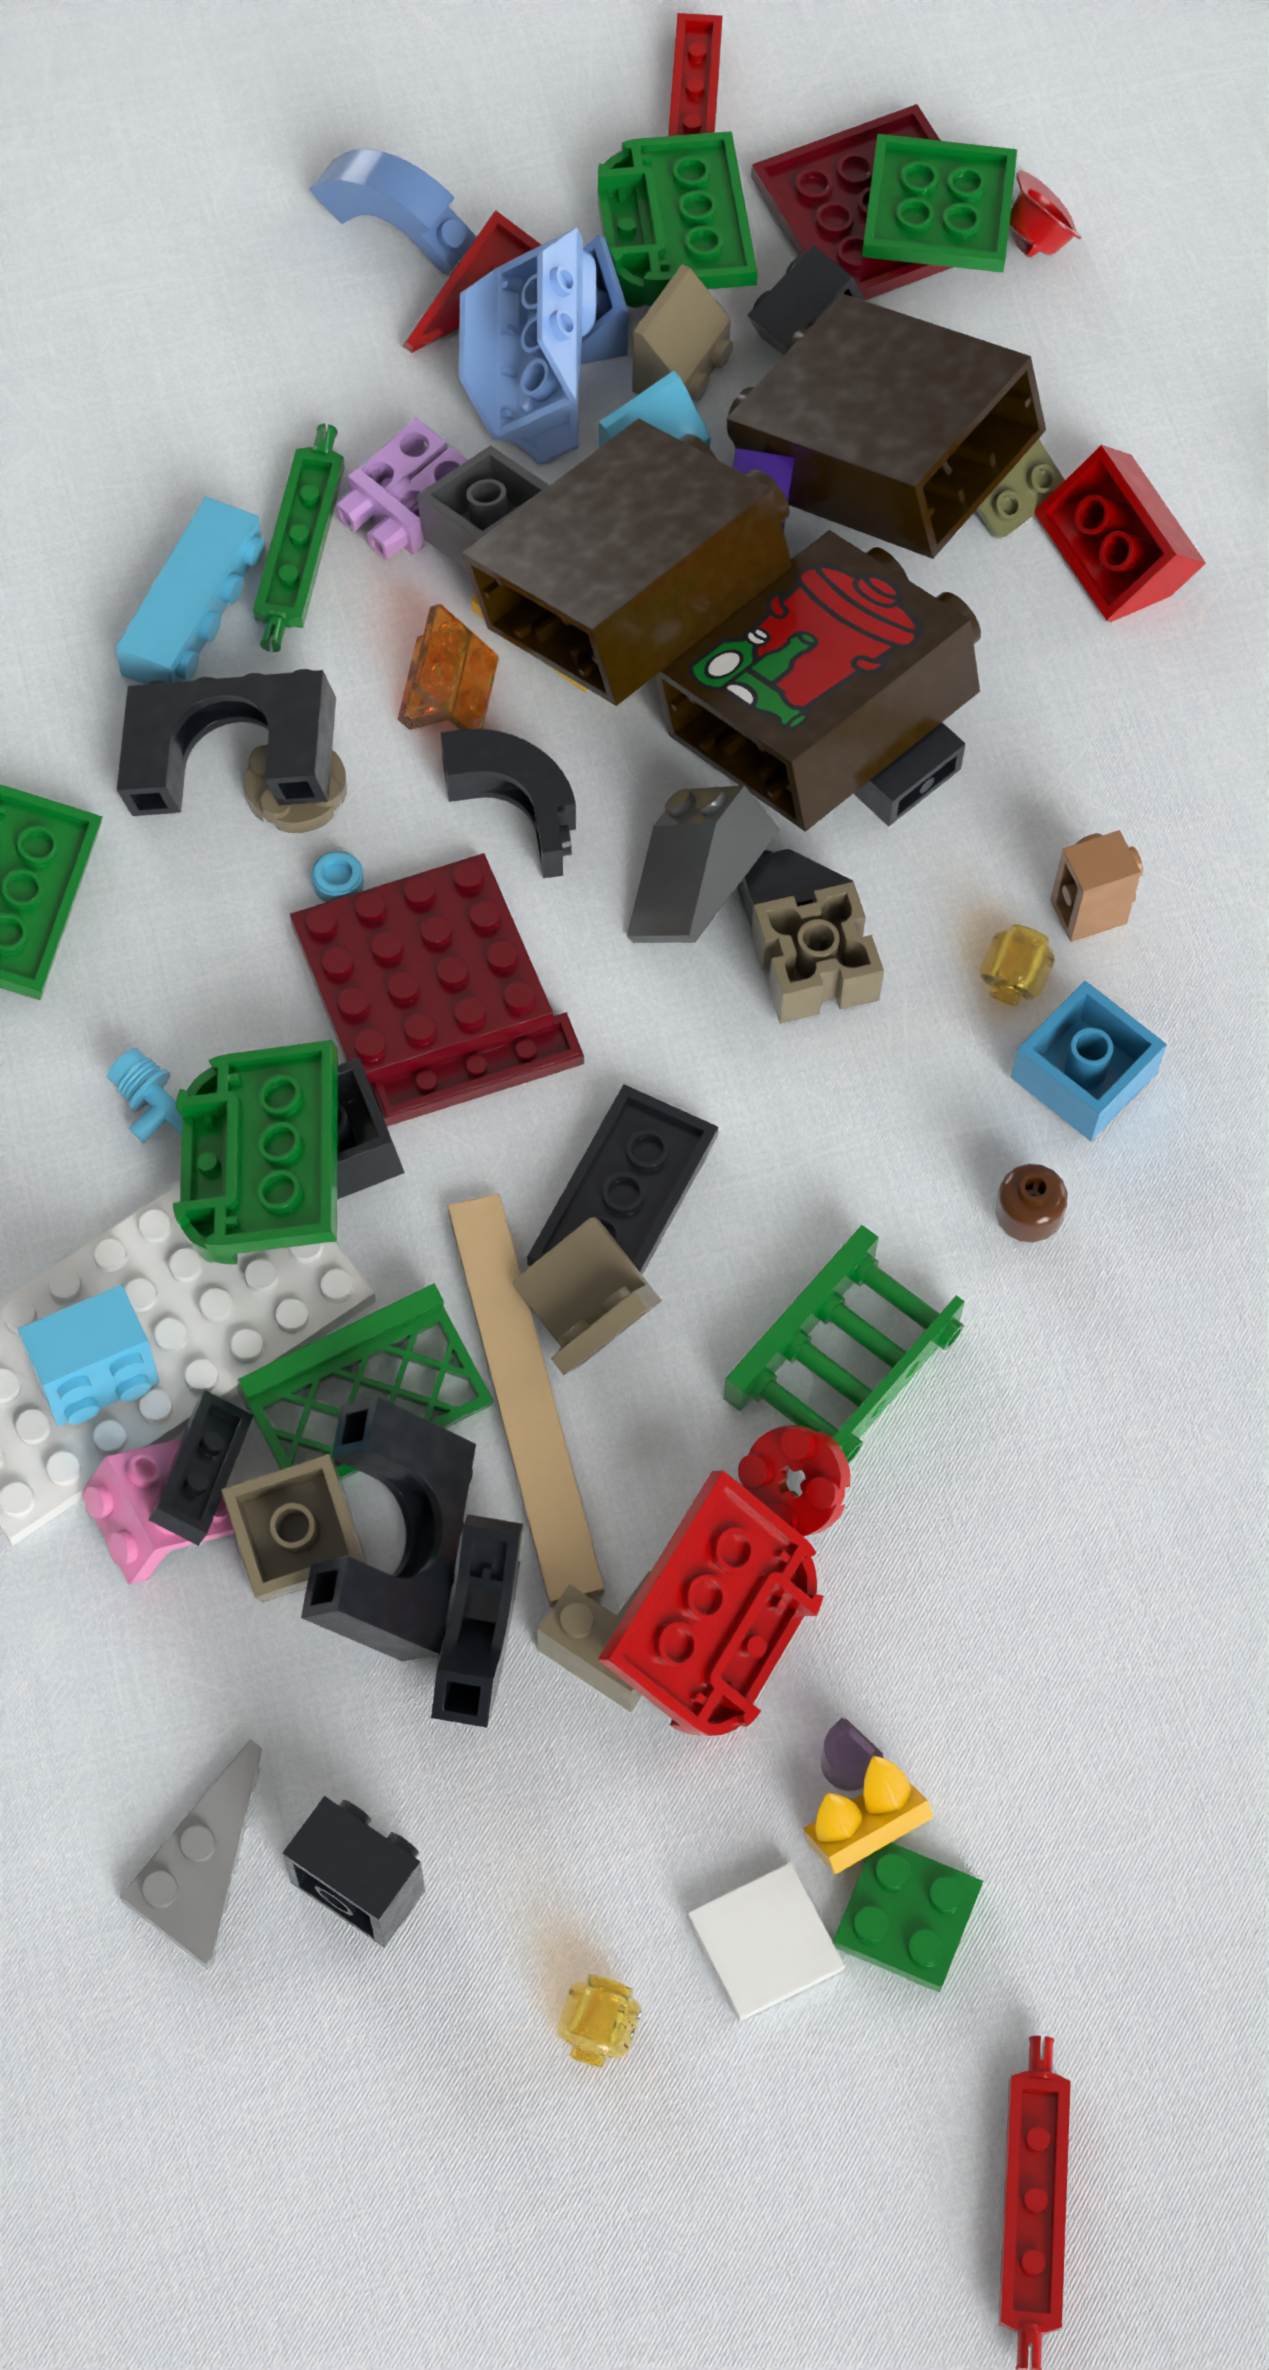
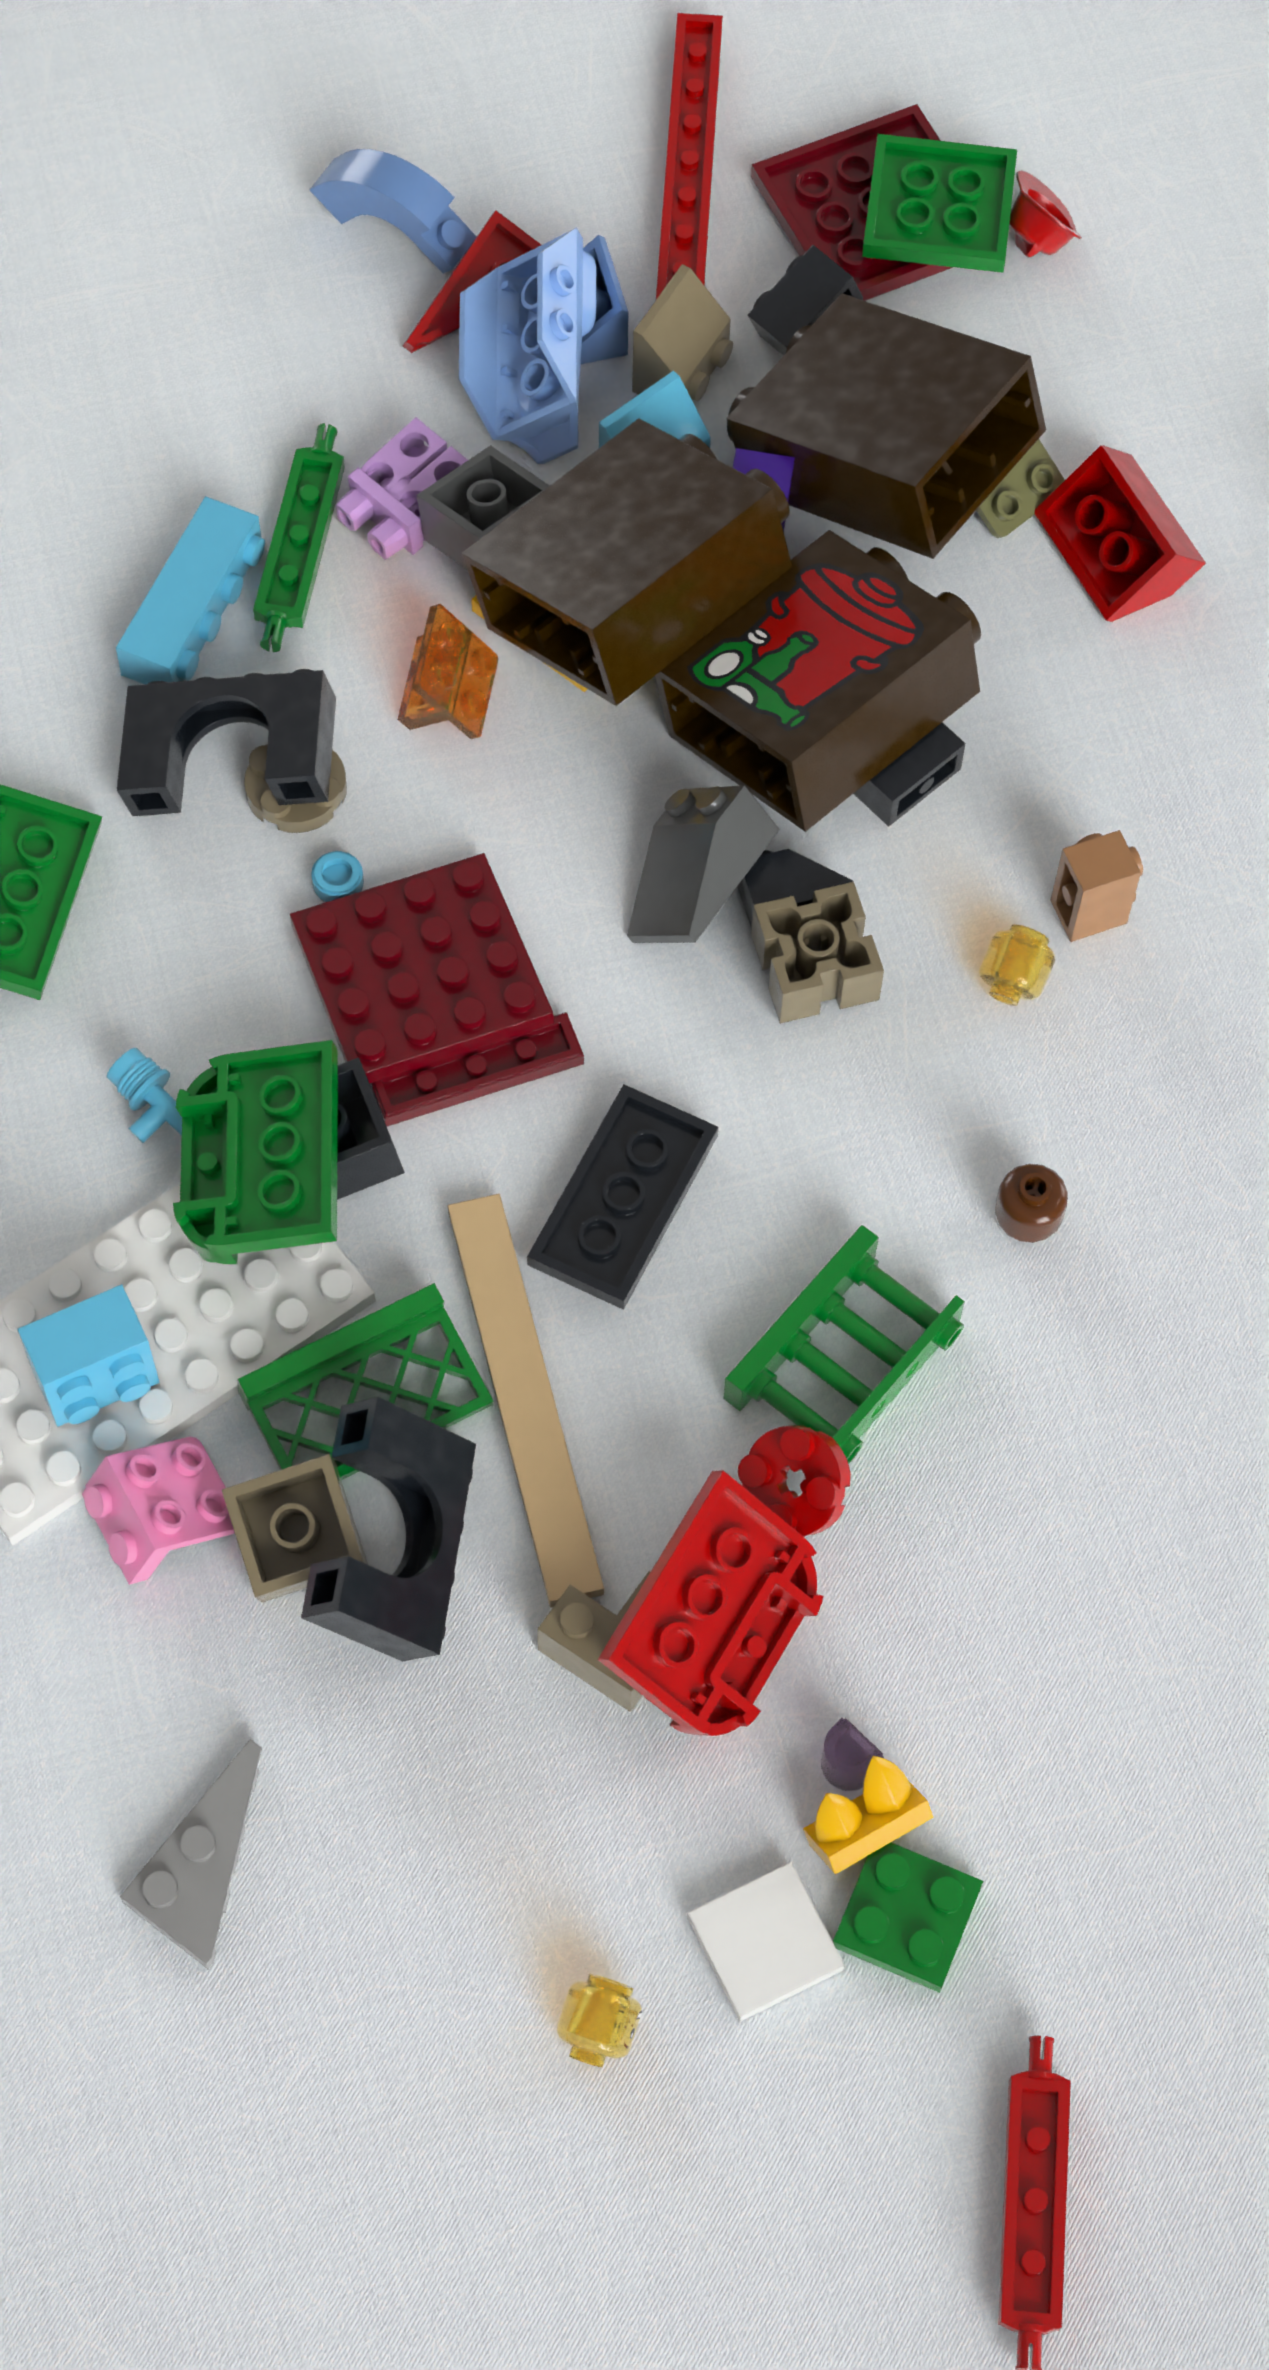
(201, 1468): black plate -> none
(355, 1869): black brick -> none
(479, 1621): black arch -> none
(513, 770): black arch -> none
(585, 1293): dark tan bracket -> none
(675, 206): green plate -> none
(1088, 1060): dark azure brick -> none

